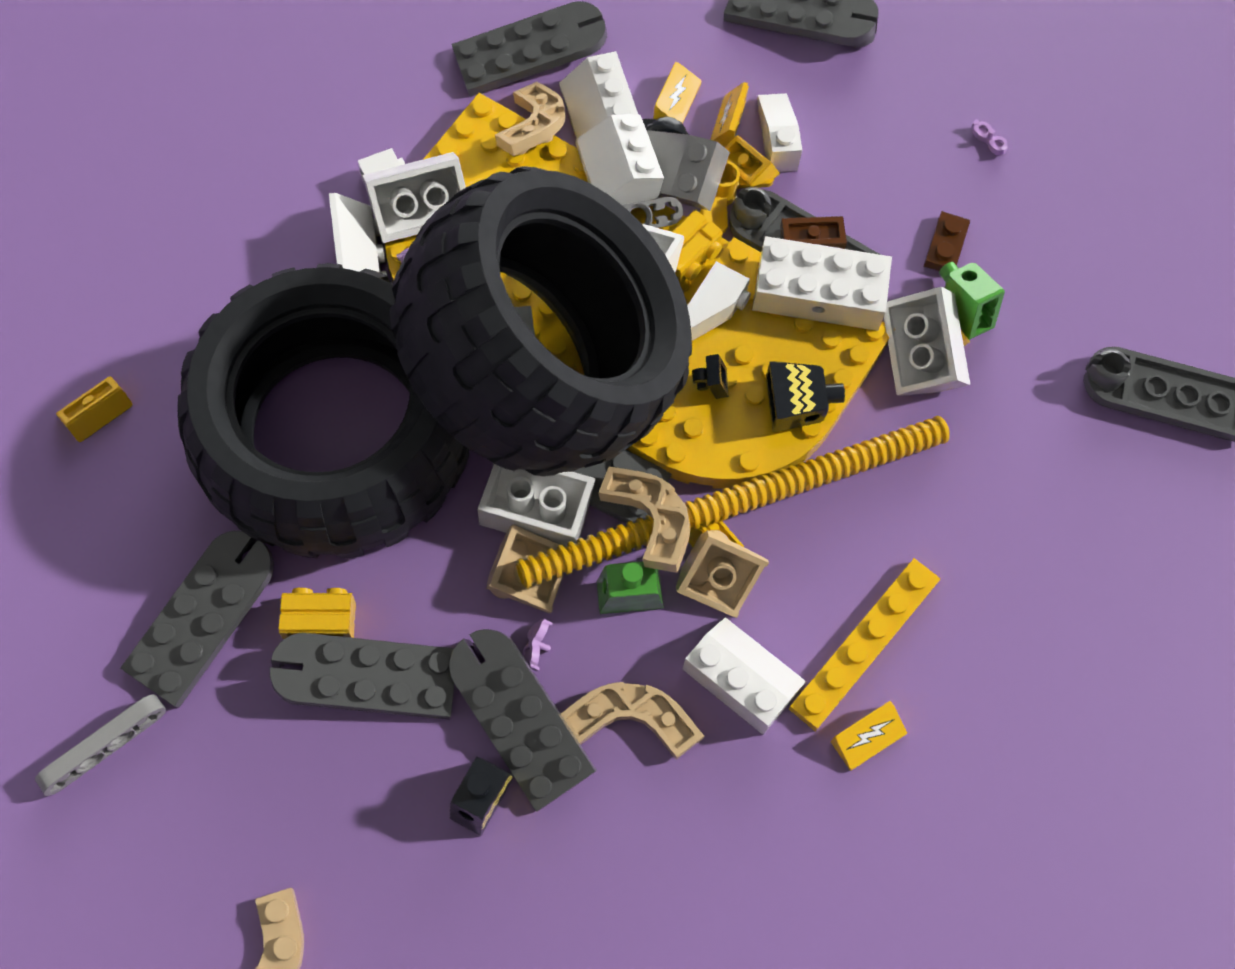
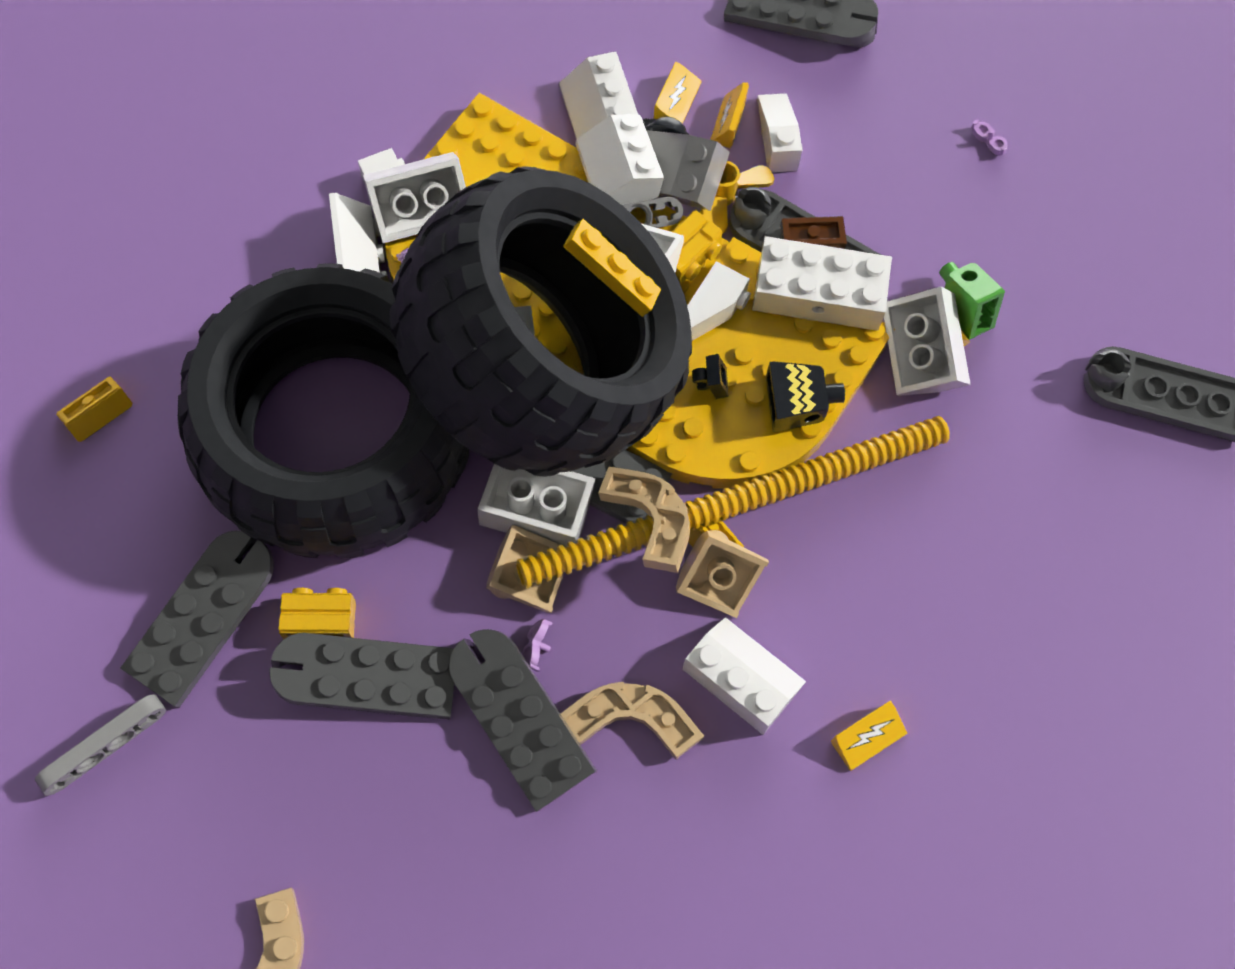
(479, 795): black torso -> none
(530, 46): dark grey plate -> none
(540, 127): tan plate -> none
(612, 267): none -> yellow plate
(629, 588): bright green torso -> none
(752, 165): yellow slope -> none
(864, 644): yellow plate -> none
(946, 241): reddish brown plate -> none

